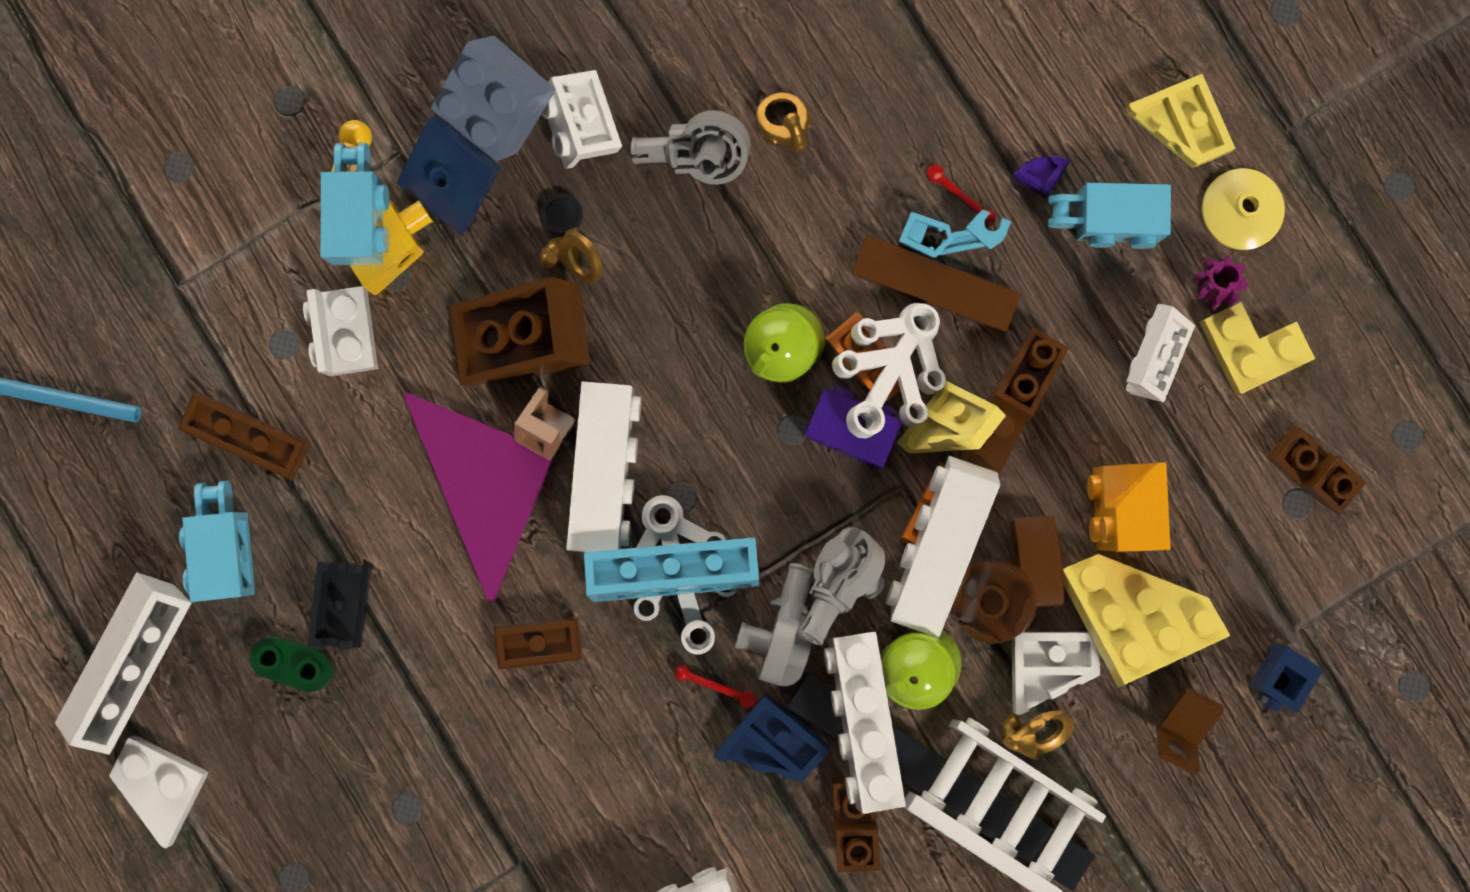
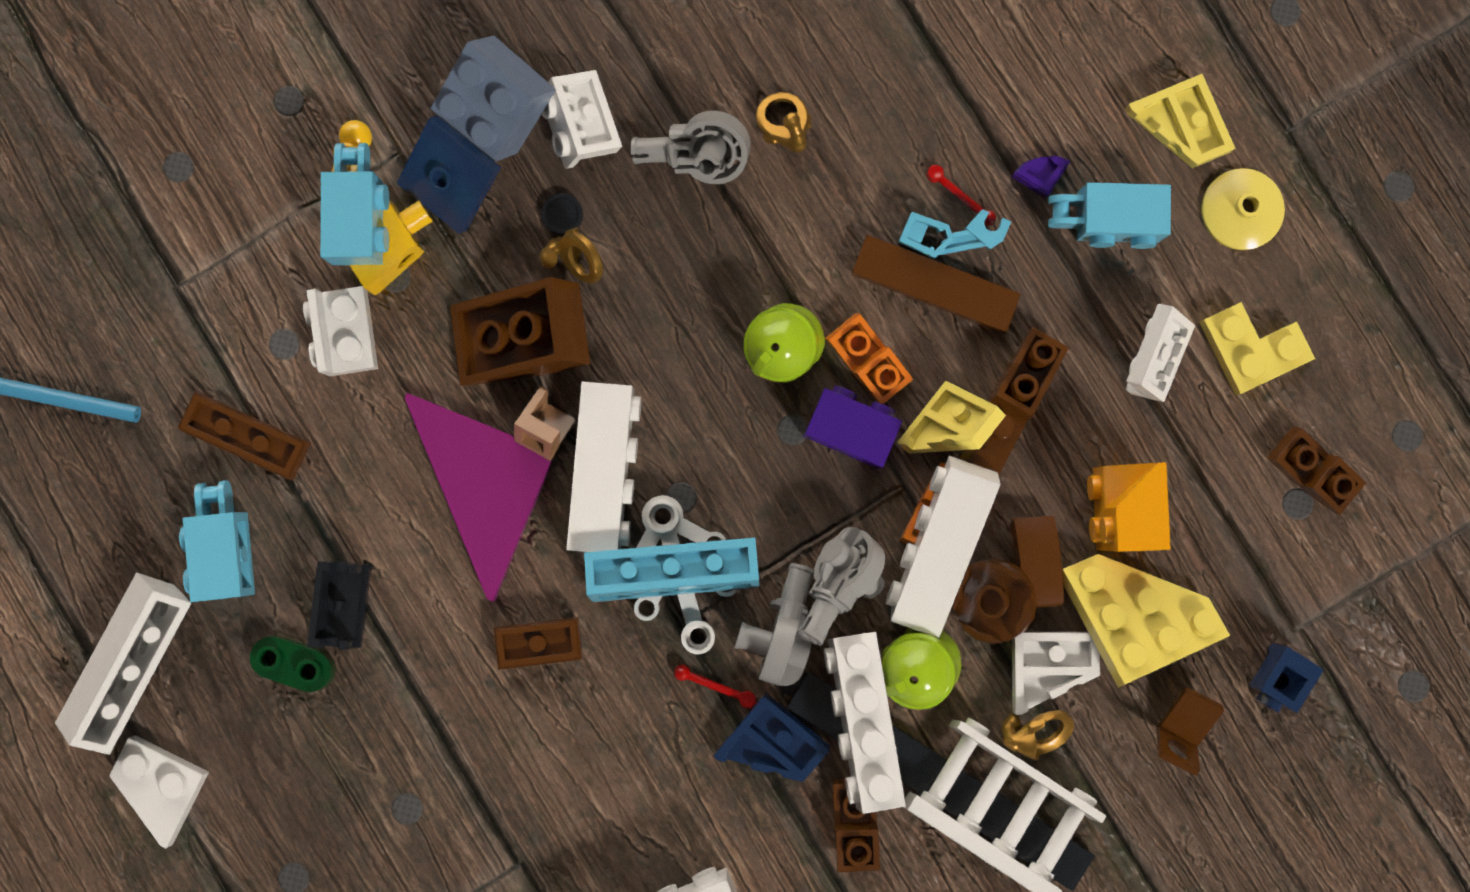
(895, 365): white plant -> none
(1227, 271): magenta gear -> none

